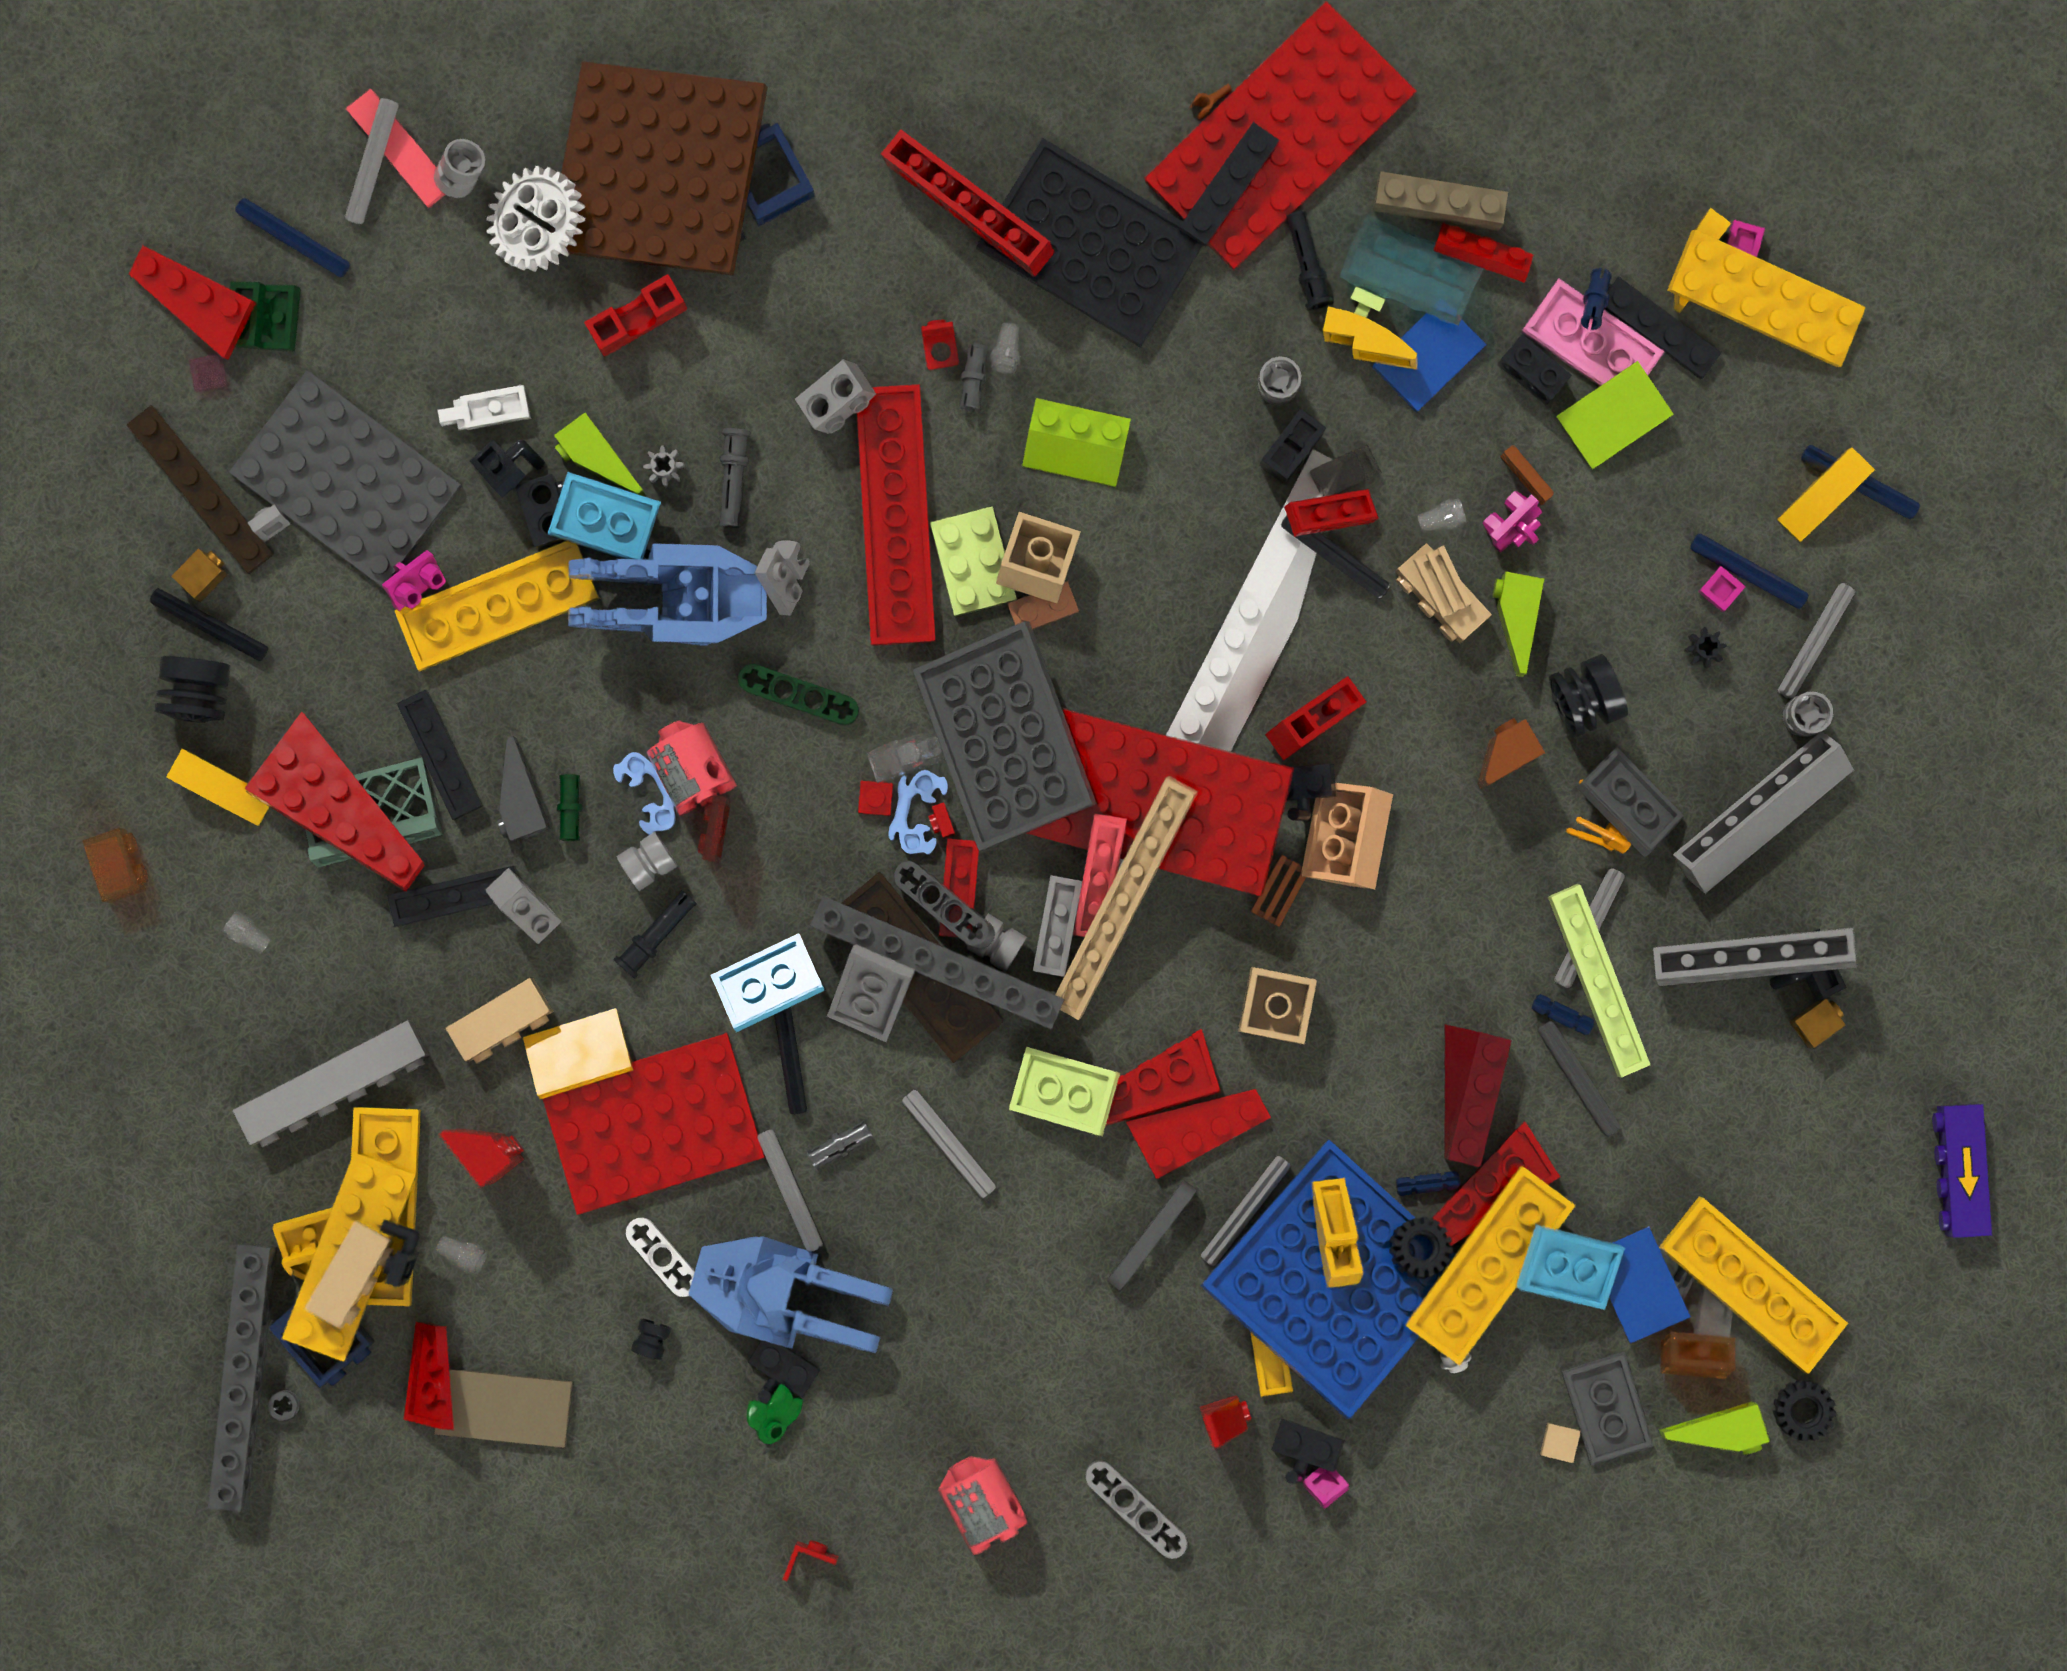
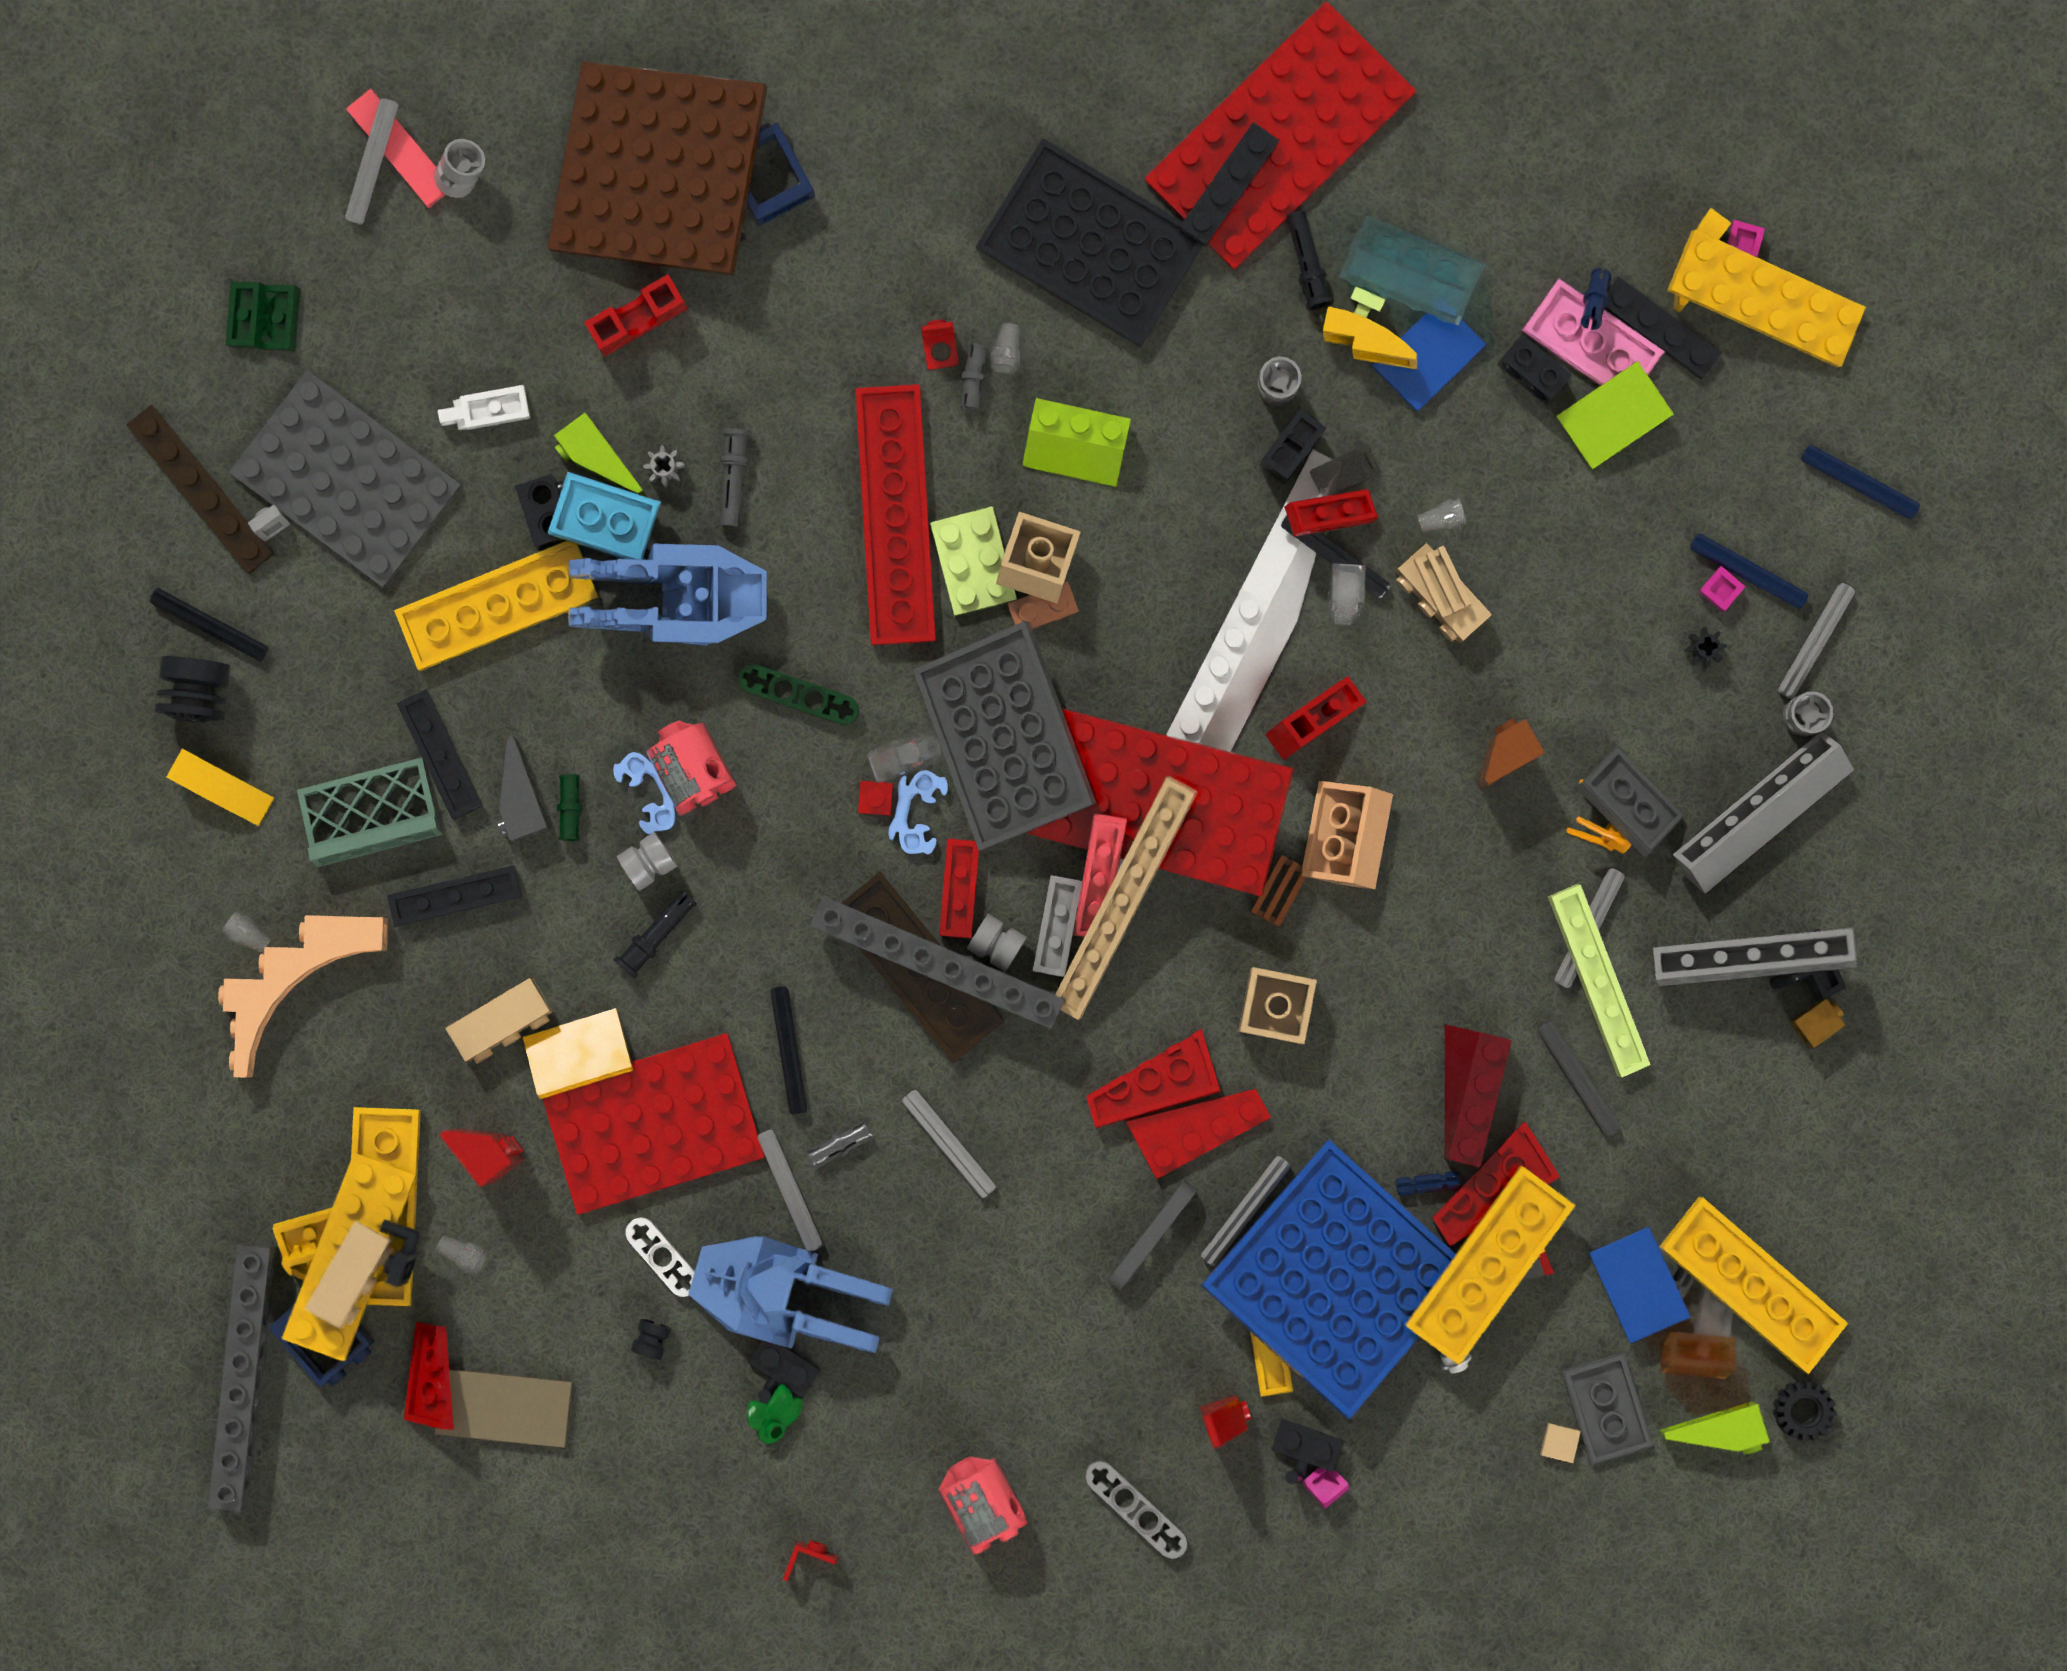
(115, 865): clear orange brick -> none
(199, 302): red wing -> none
(200, 574): pearl gold brick -> none
(208, 373): clear pink tile -> none
(280, 1396): dark grey bush -> none
(283, 968): none -> light nougat arch
(292, 237): dark blue axle -> none
(322, 795): red wing -> none
(331, 1083): light grey brick -> none
(413, 580): dark pink hips -> none
(499, 466): black plate -> none
(520, 244): white gear -> none
(523, 906): light grey brick -> none
(716, 816): clear red plate -> none
(767, 982): tile -> none
(779, 575): light grey plate -> none
(832, 389): light grey brick -> none
(870, 993): light grey plate -> none
(940, 821): red plate -> none
(944, 904): dark grey beam -> none
(967, 203): red brick -> none
(1064, 1091): yellowish green plate -> none
(1207, 101): dark orange hand -> none
(1308, 784): black plate -> none
(1336, 1233): yellow slope -> none
(1345, 593): none -> clear slope
(1439, 1242): black tyre -> none
(1440, 201): dark tan brick -> none
(1483, 252): red plate -> none
(1518, 526): dark pink hips -> none
(1518, 612): lime slope -> none
(1527, 474): dark orange tile -> none
(1562, 1014): dark blue axle -> none
(1570, 1267): medium azure tile -> none
(1581, 698): black wheel -> none
(1826, 494): yellow slope -> none
(1963, 1170): dark purple brick -> none

